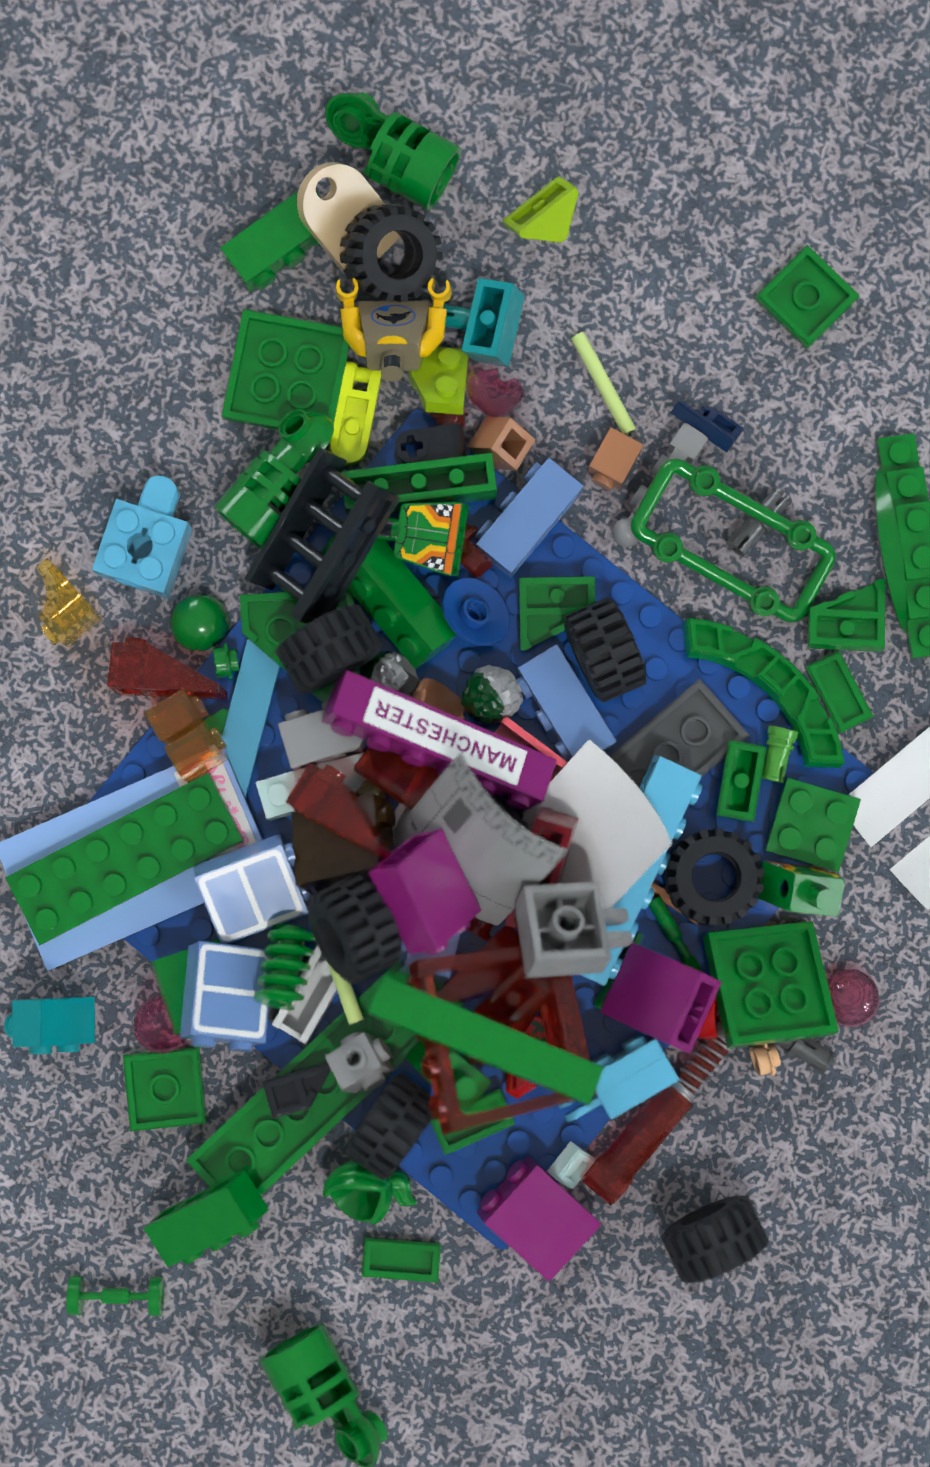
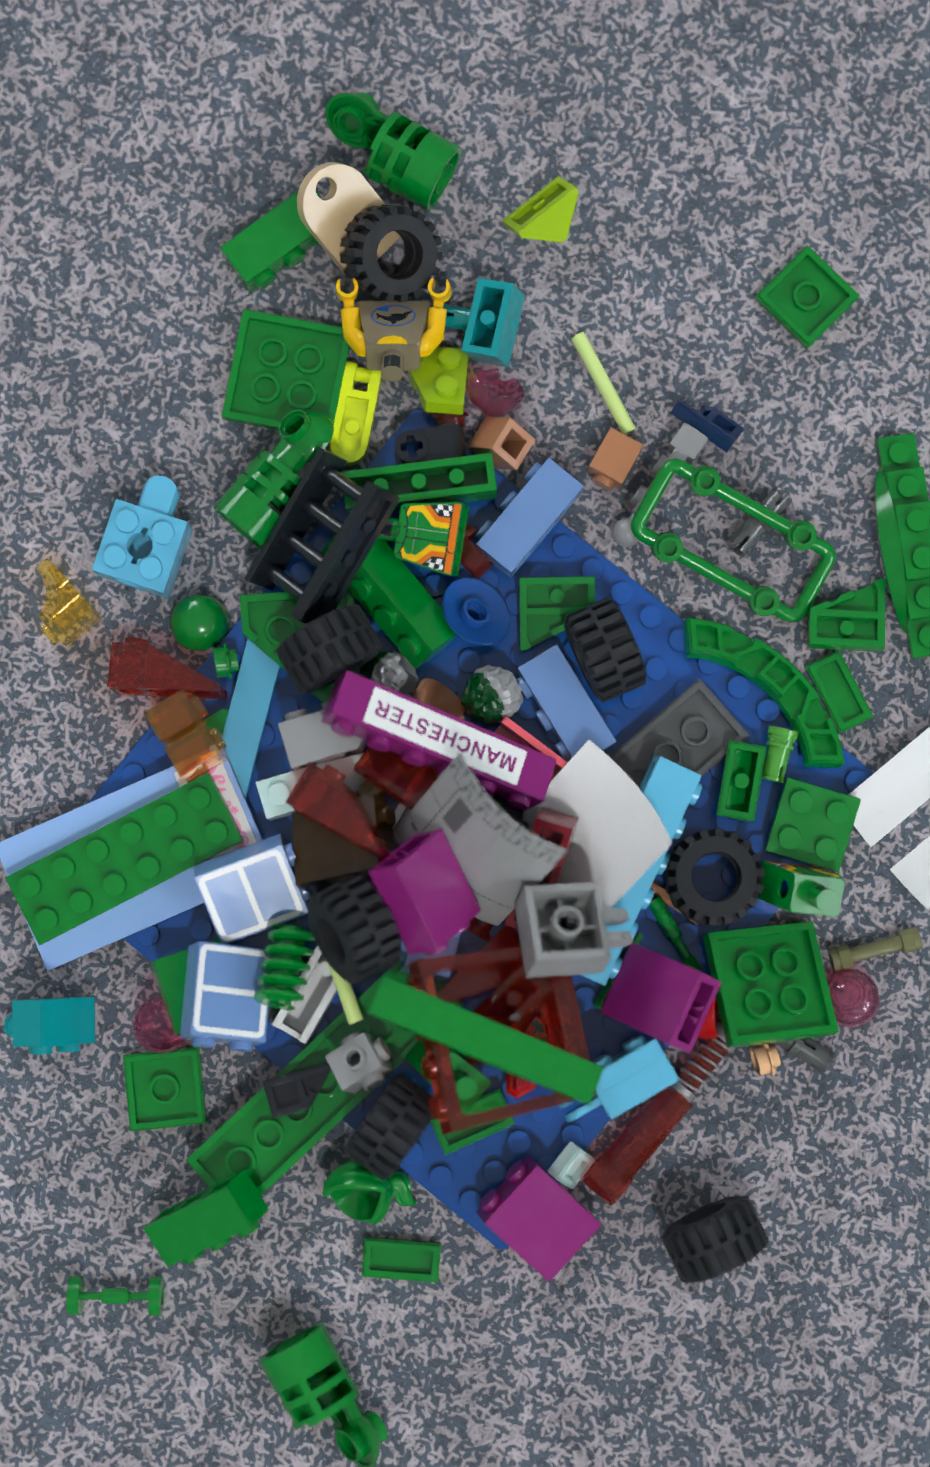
(906, 941): none -> olive bar

